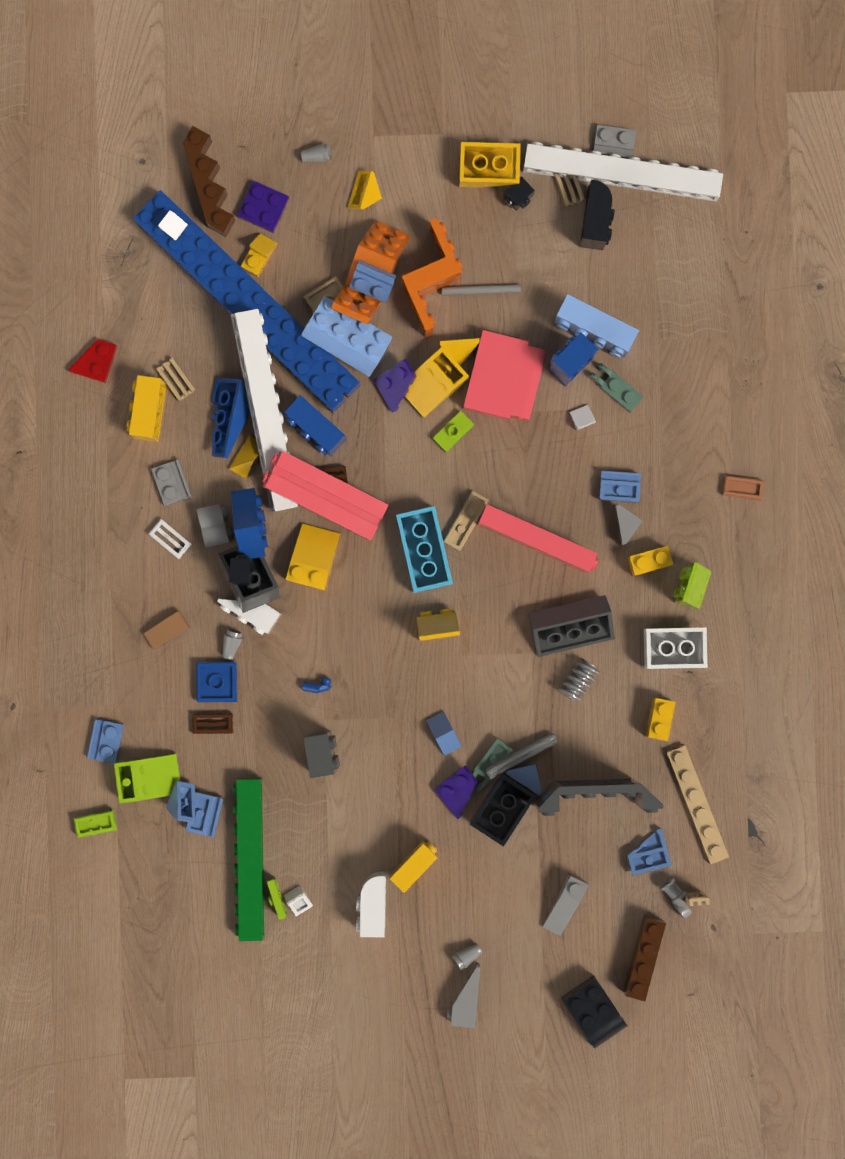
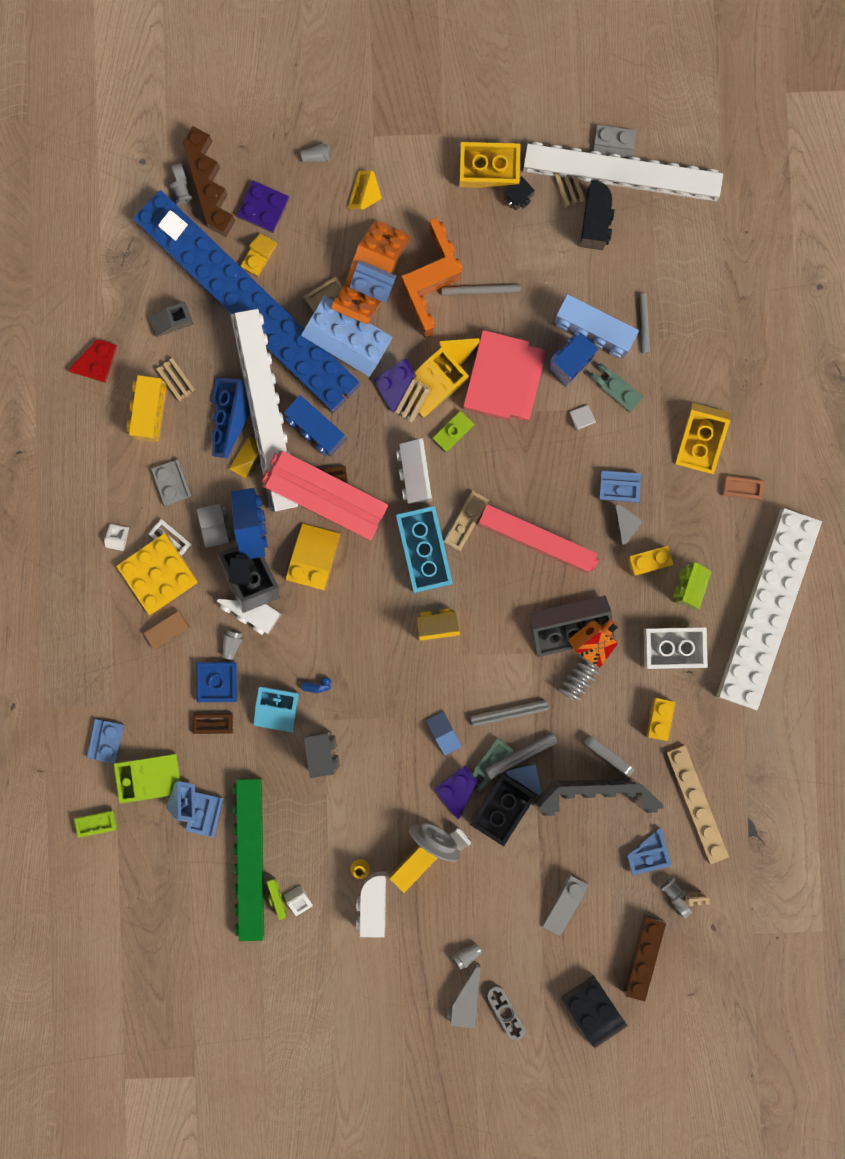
(116, 537): none -> white slope
(157, 574): none -> yellow plate
(171, 319): none -> dark grey slope
(179, 187): none -> light grey connector
(276, 709): none -> medium azure slope
(360, 869): none -> yellow pin
(405, 413): none -> tan tile
(414, 472): none -> white slope
(435, 841): none -> light grey piece
(460, 838): none -> white slope
(509, 713): none -> light grey axle
(517, 1023): none -> light grey beam
(595, 641): none -> orange torso
(608, 756): none -> light grey beam
(644, 323): none -> light grey bar
(703, 438): none -> yellow slope
(768, 609): none -> white brick

